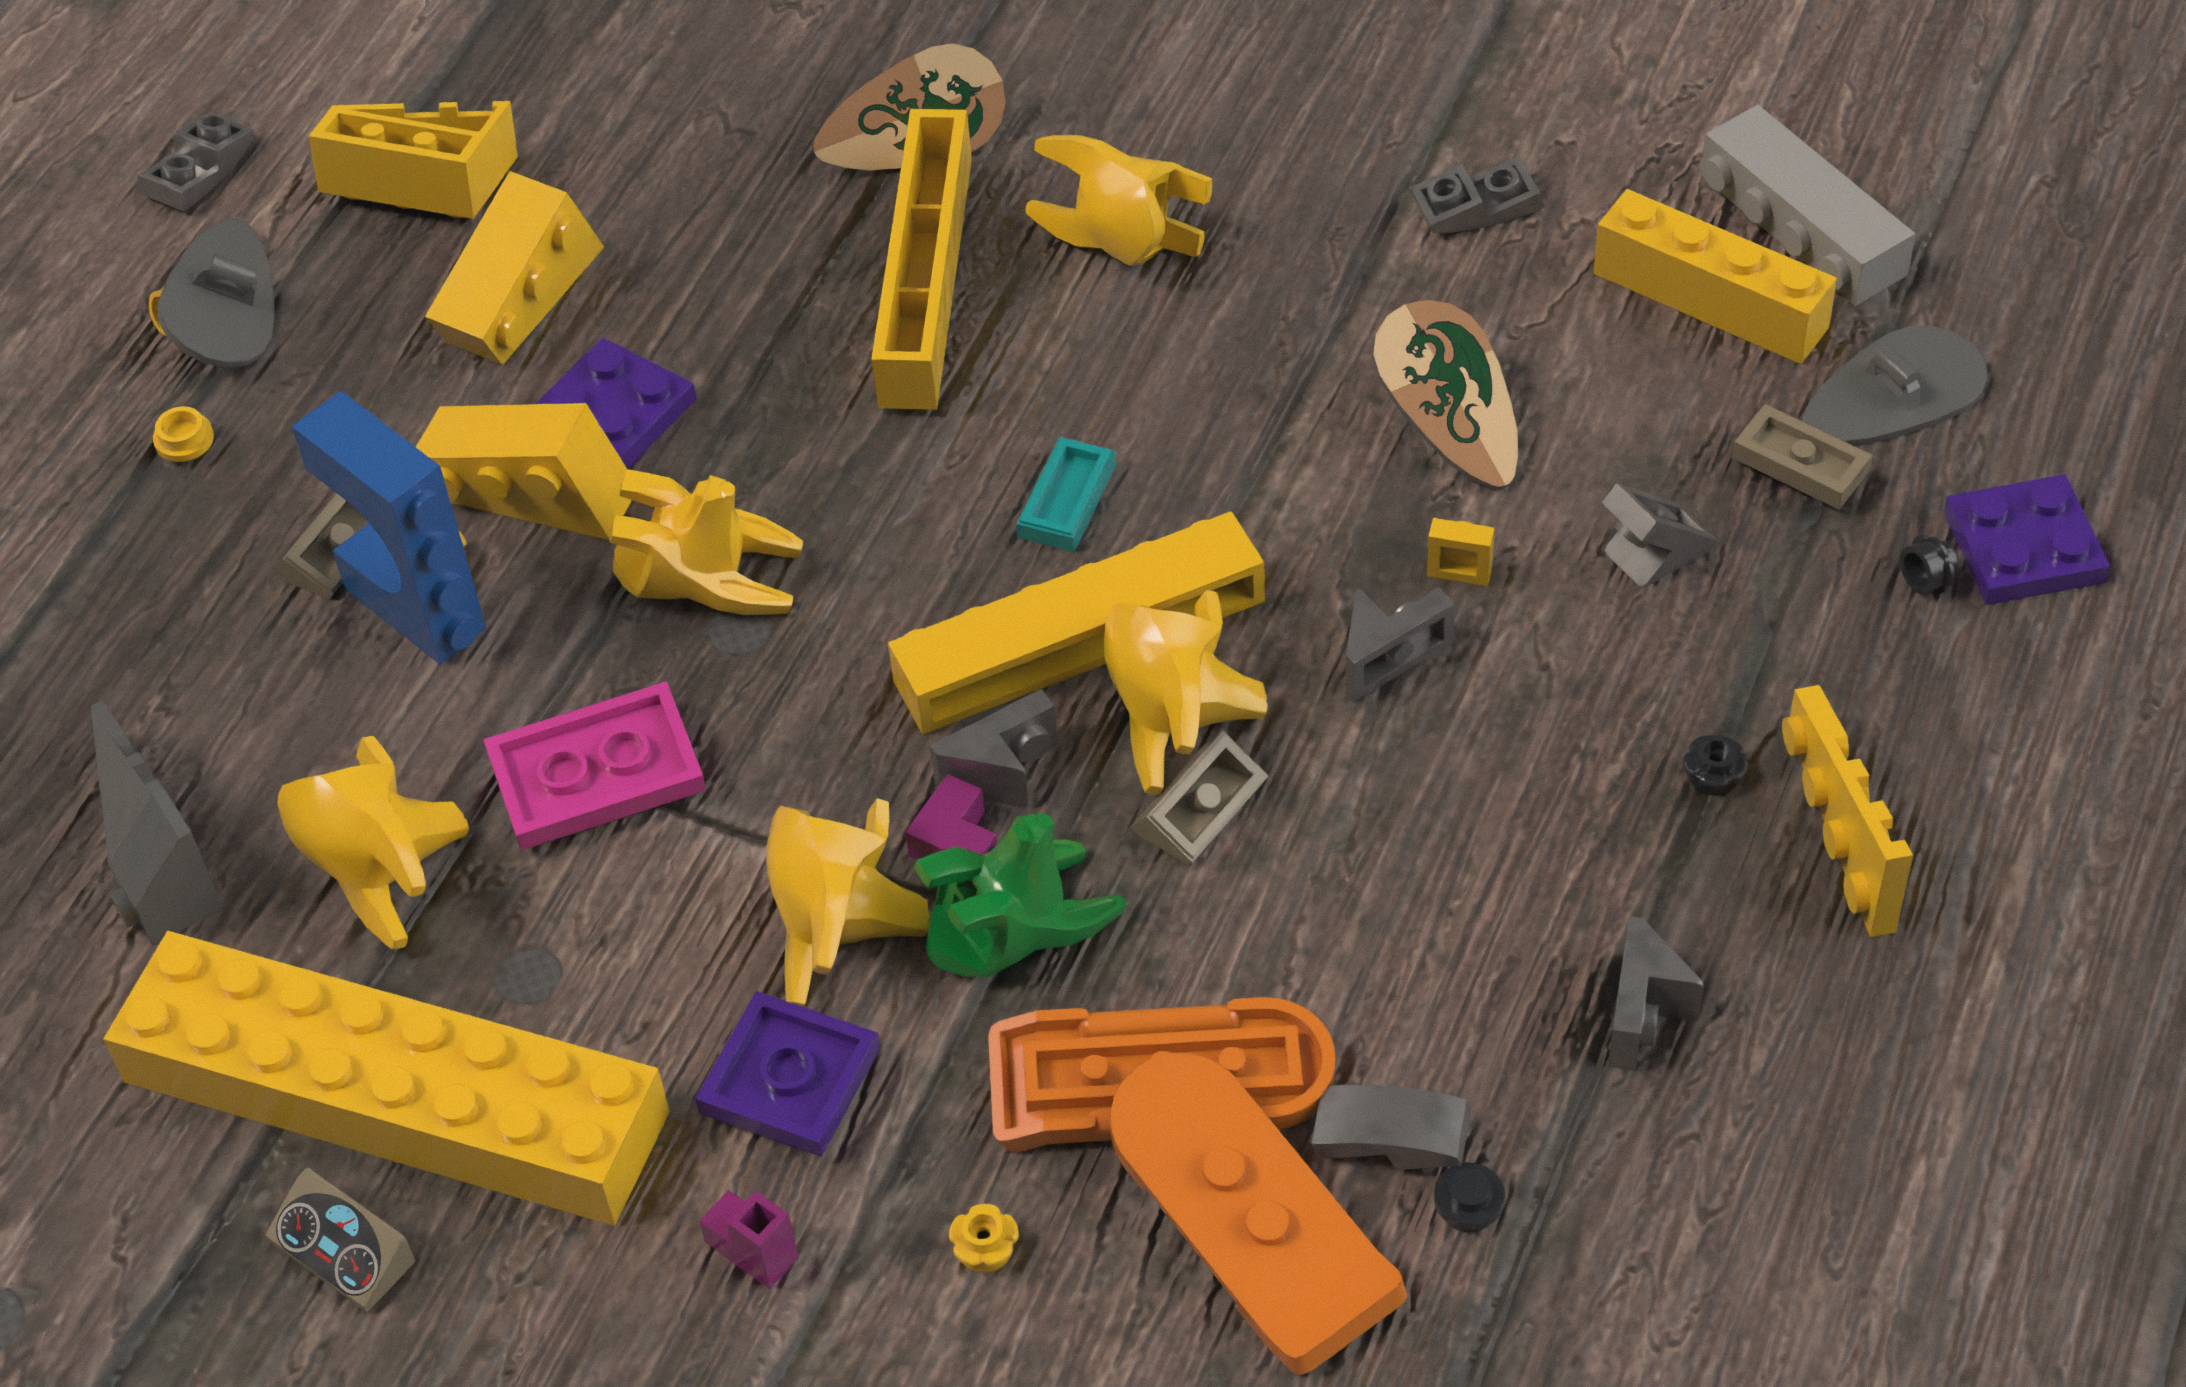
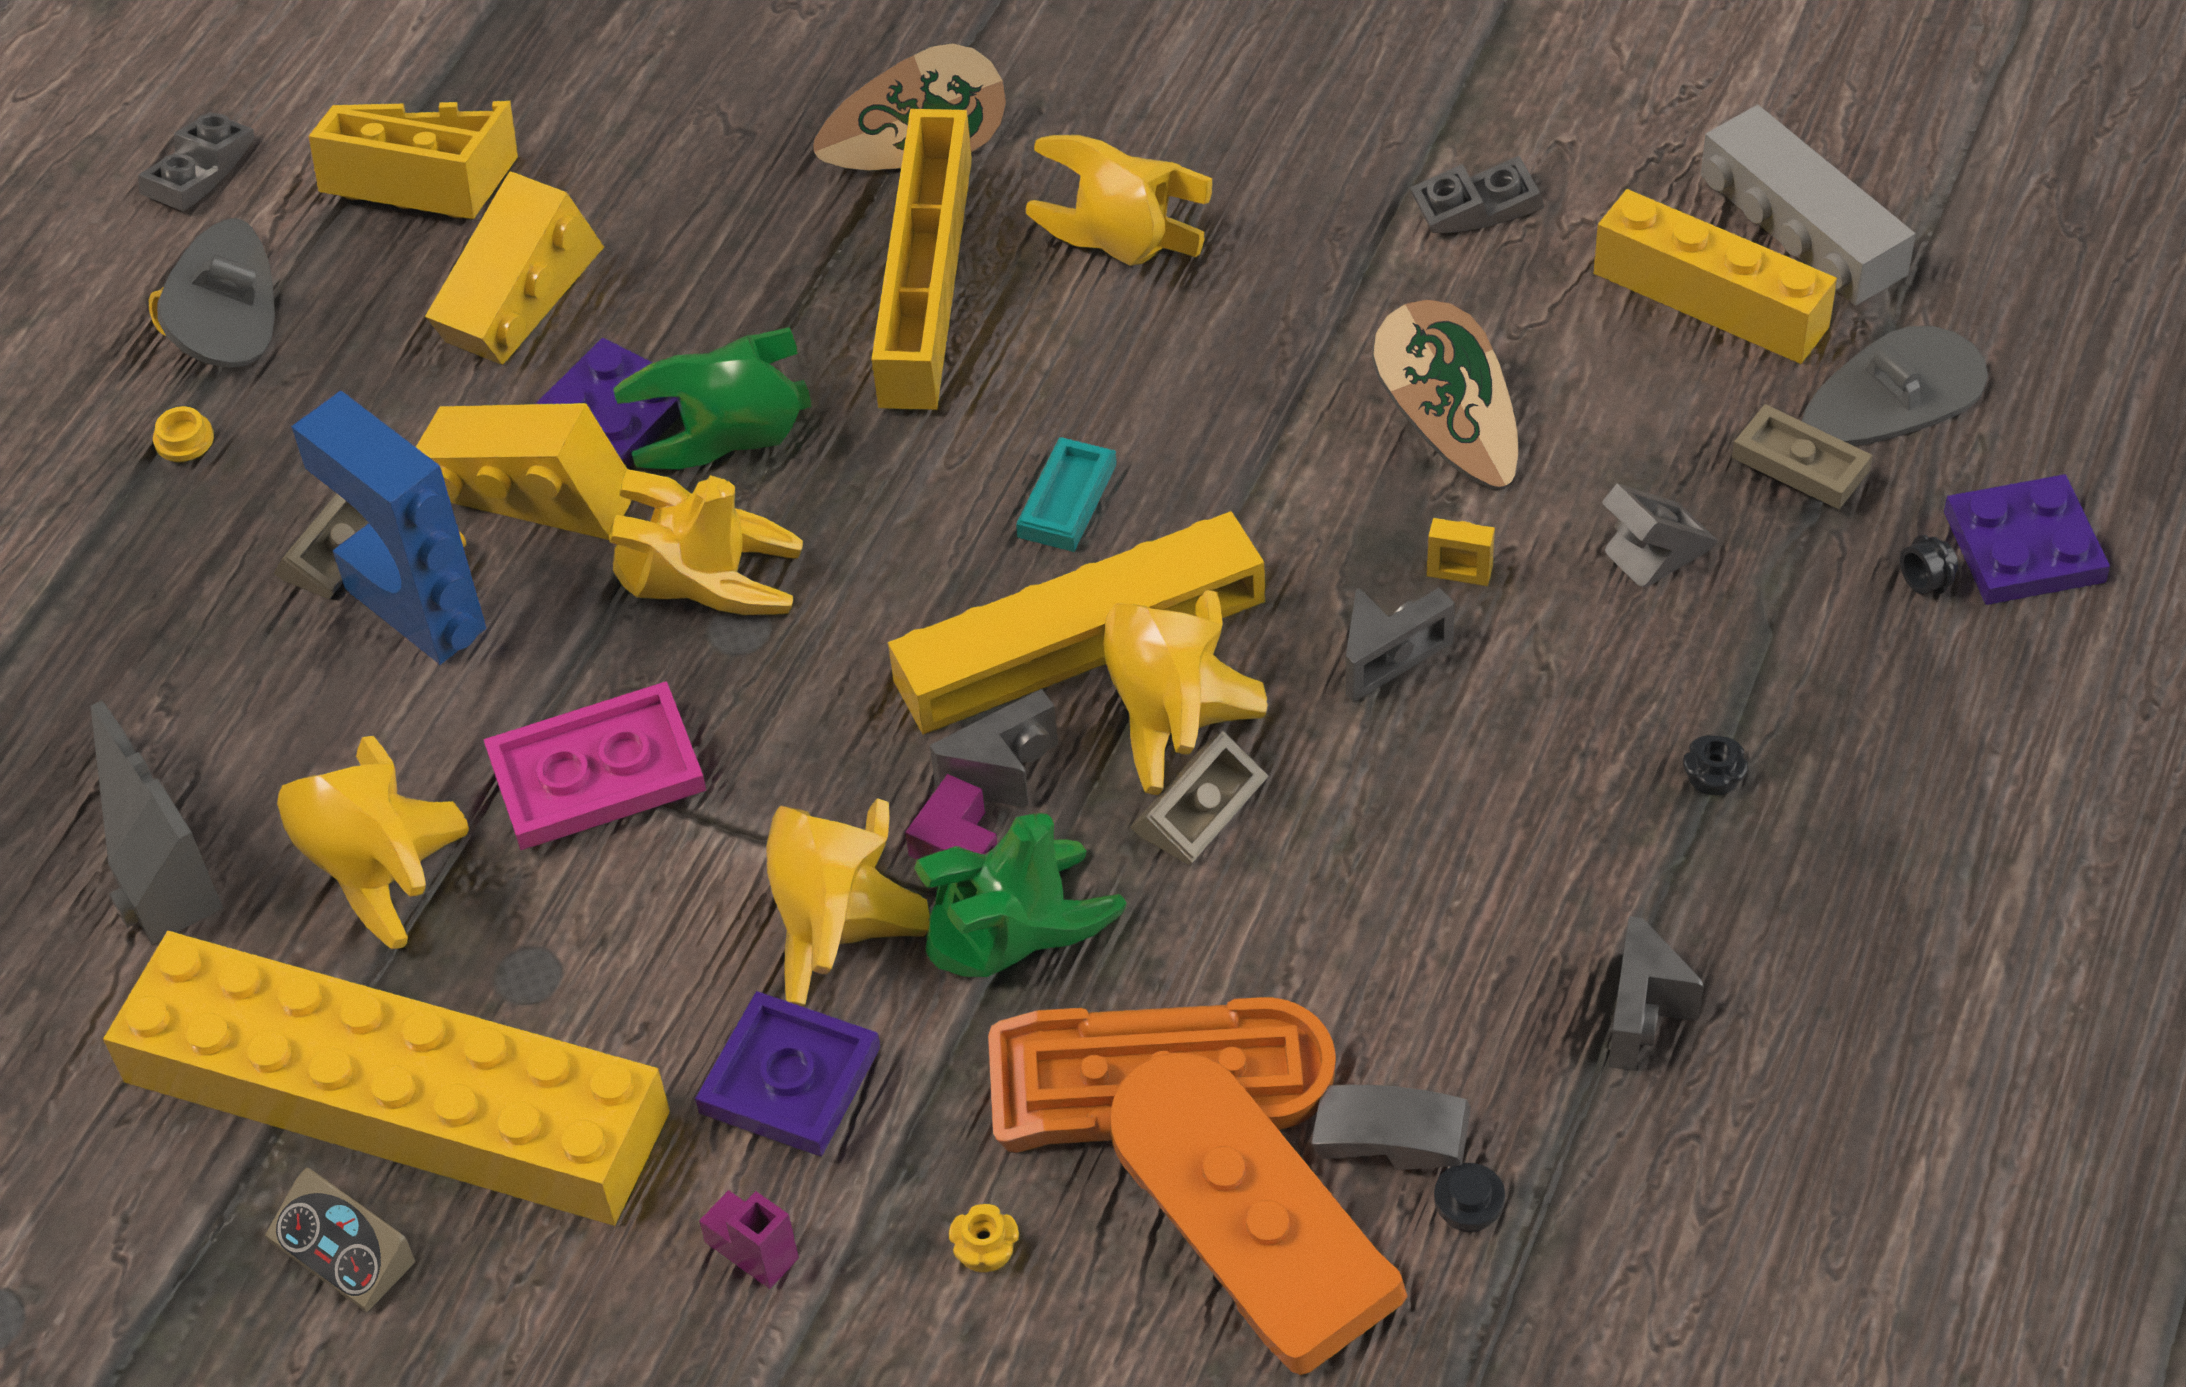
(724, 398): none -> green piece
(1852, 825): yellow wing -> none

